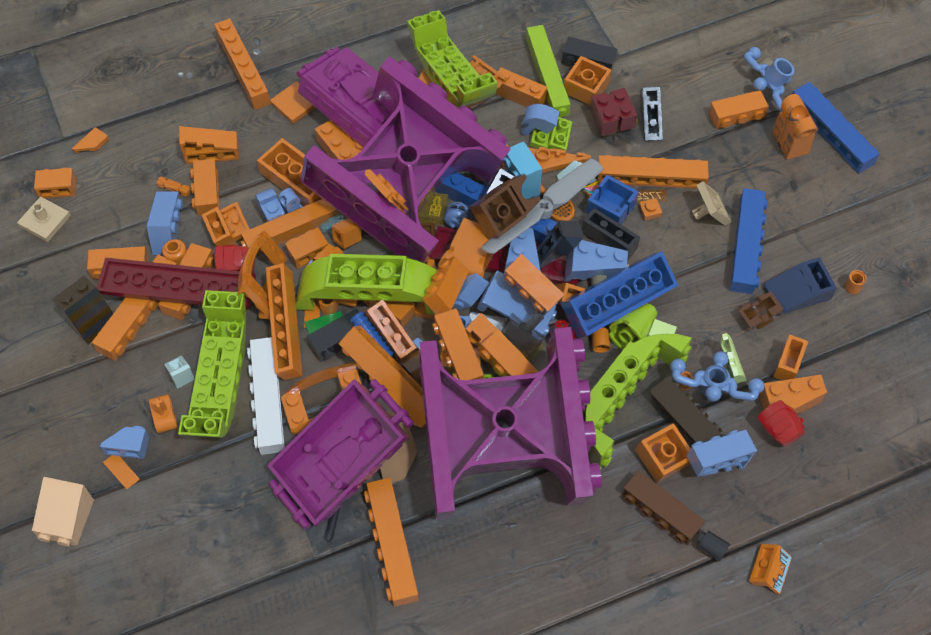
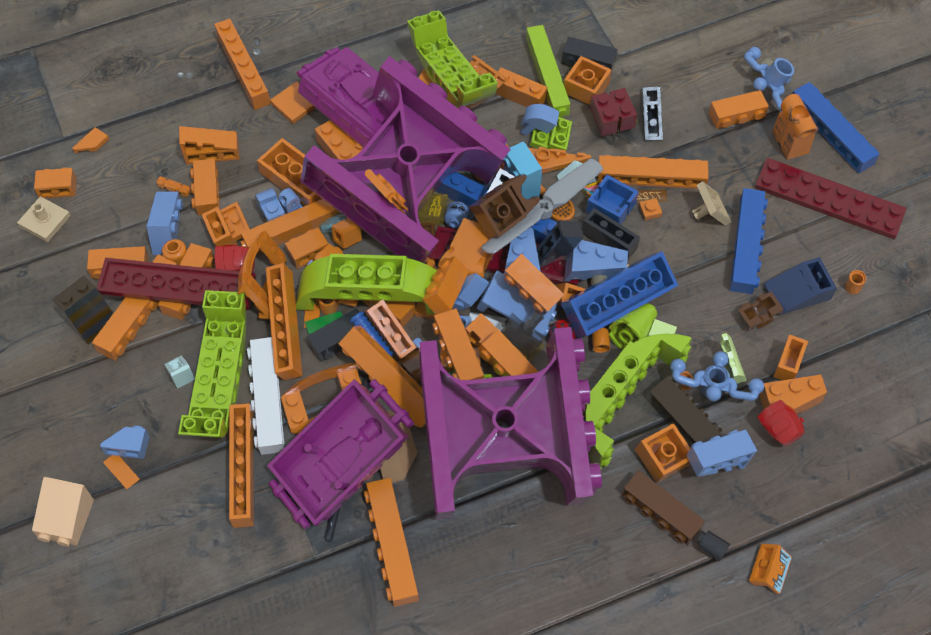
(163, 413): orange beam -> none
(241, 466): none -> orange brick
(831, 198): none -> dark red plate

